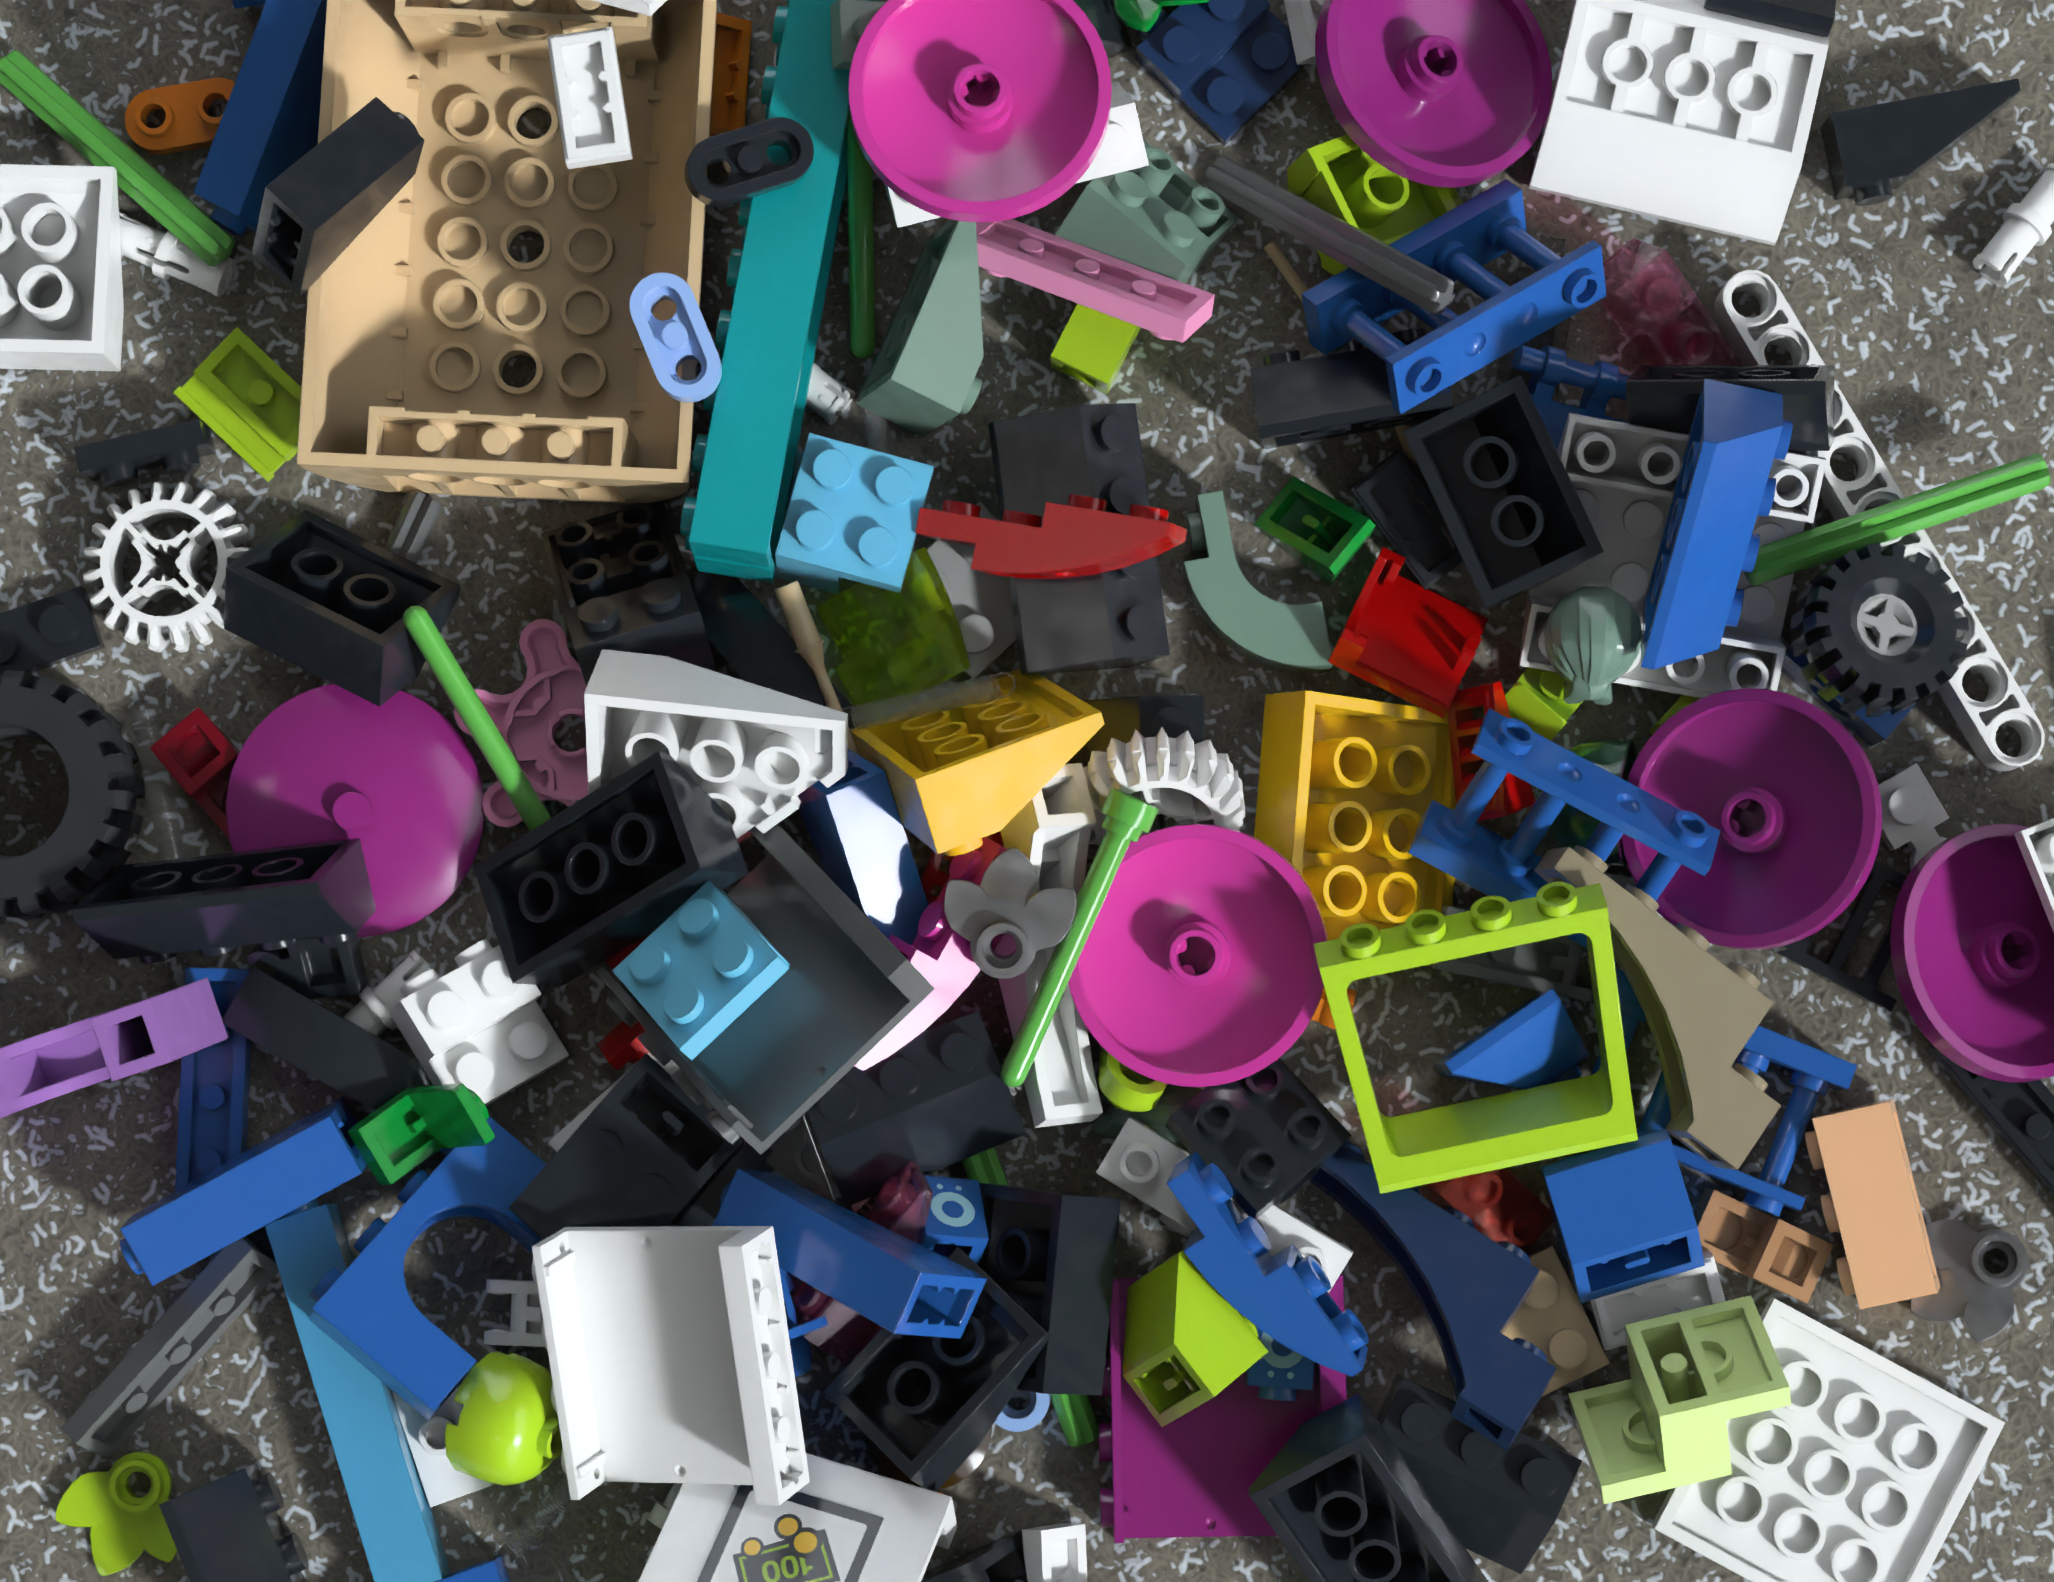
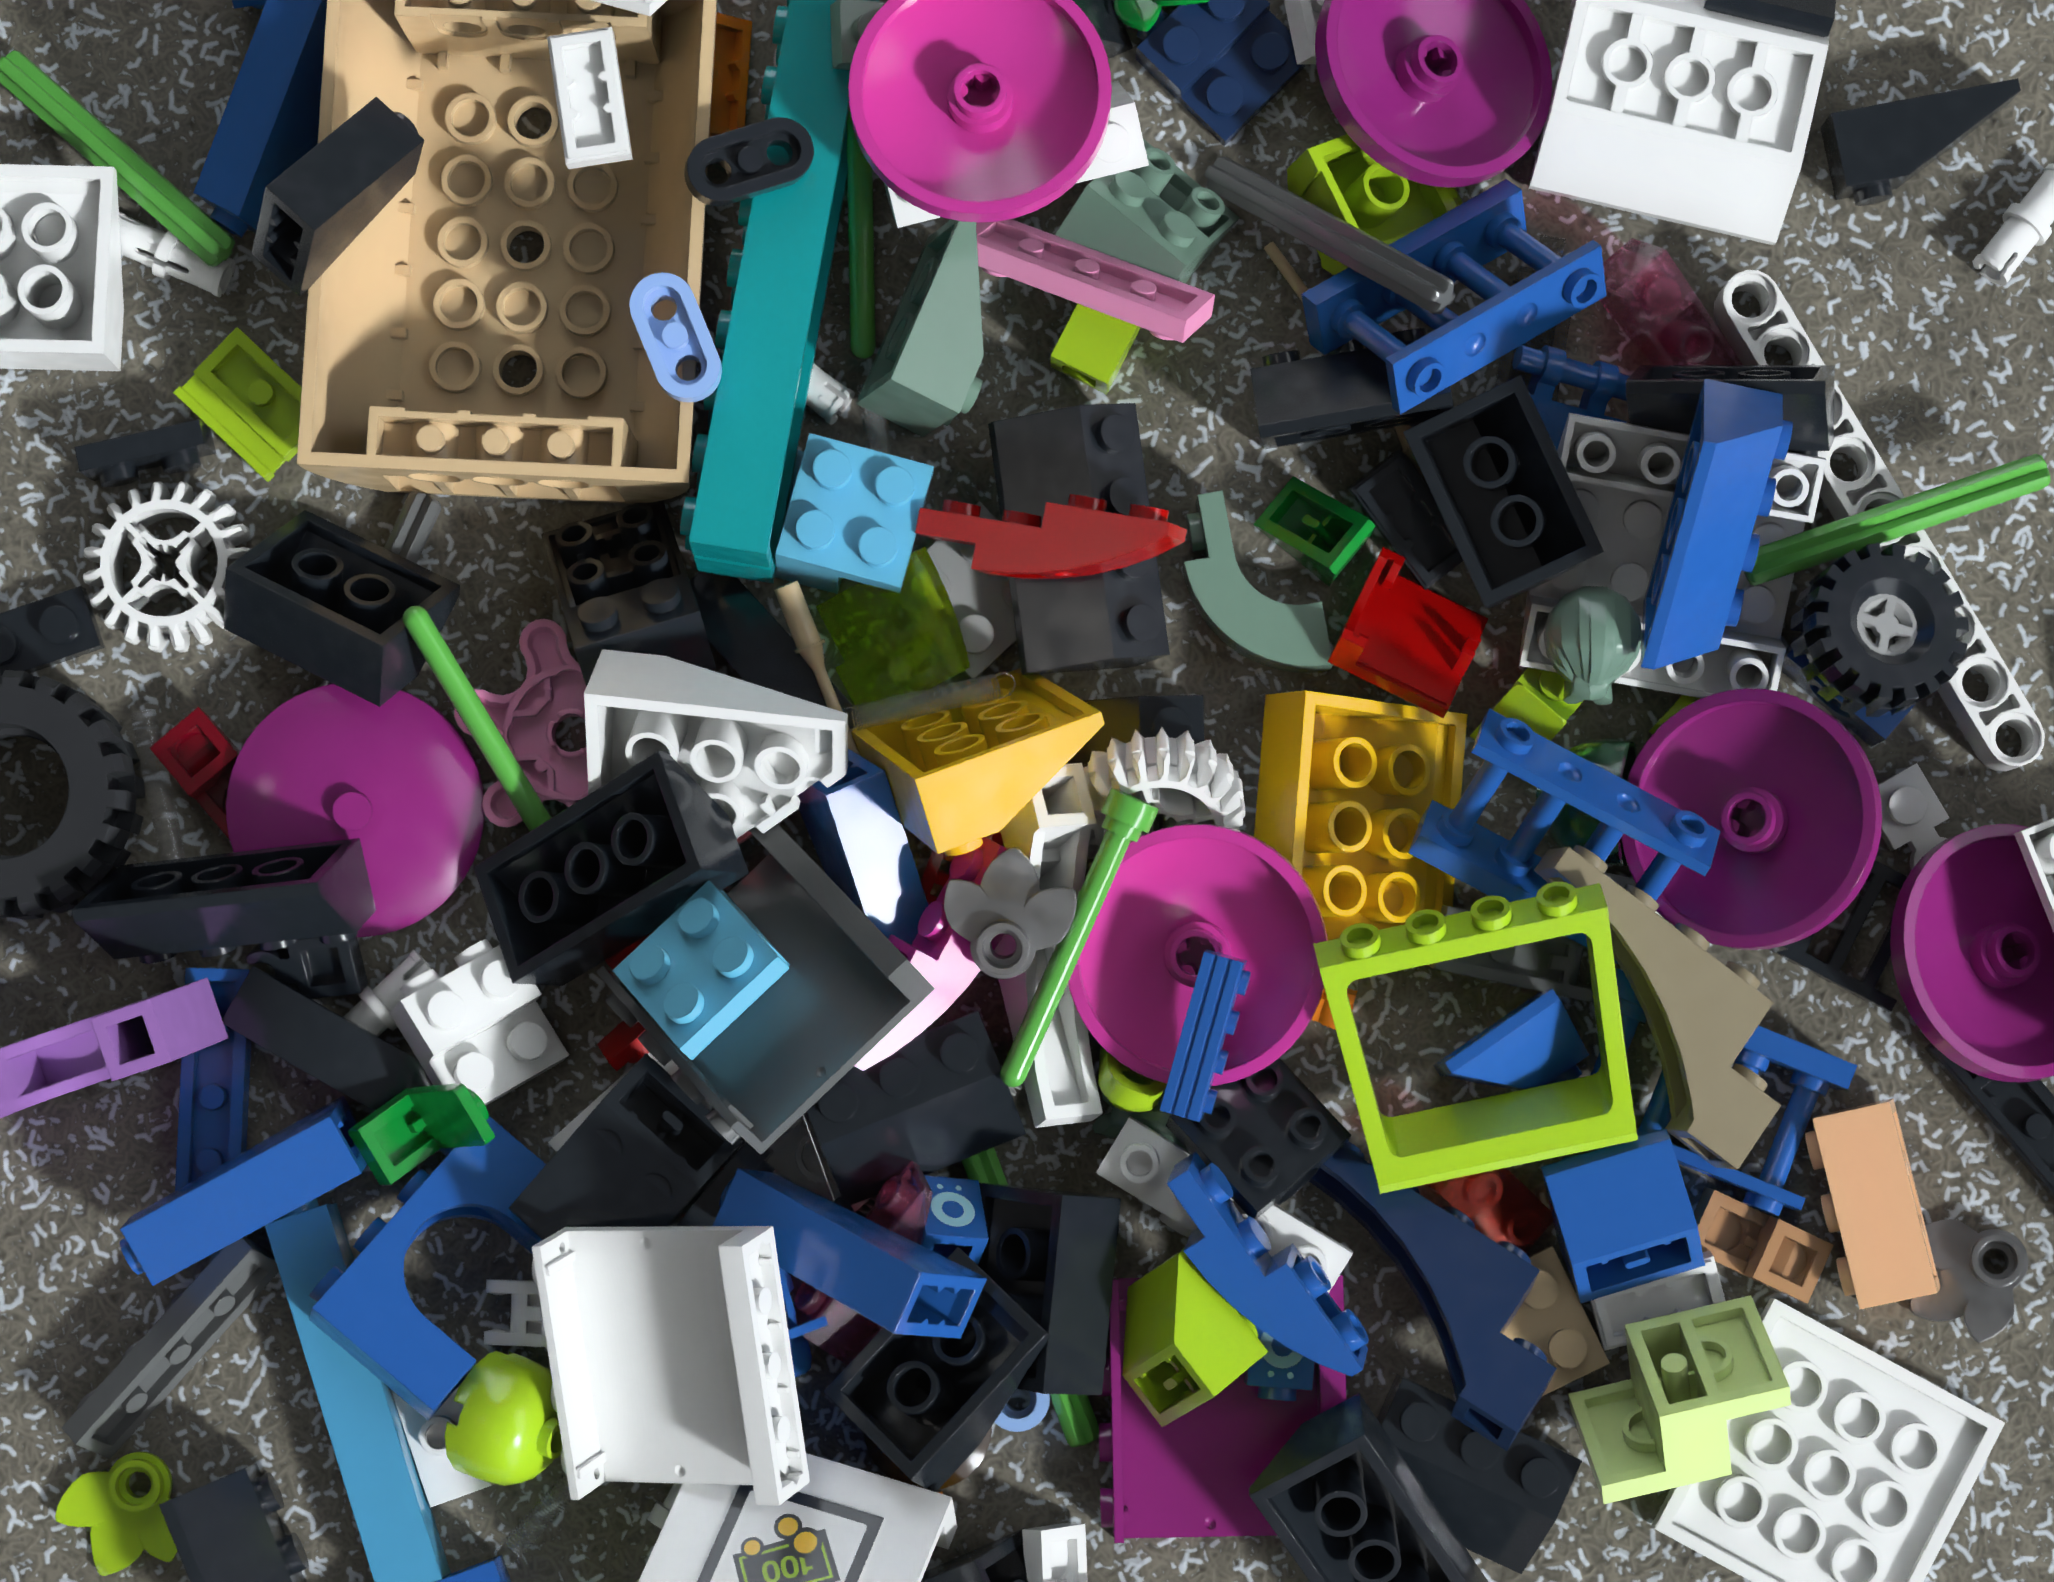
(186, 120): orange plate -> none
(1203, 1036): none -> blue piece
(1513, 792): red slope -> none

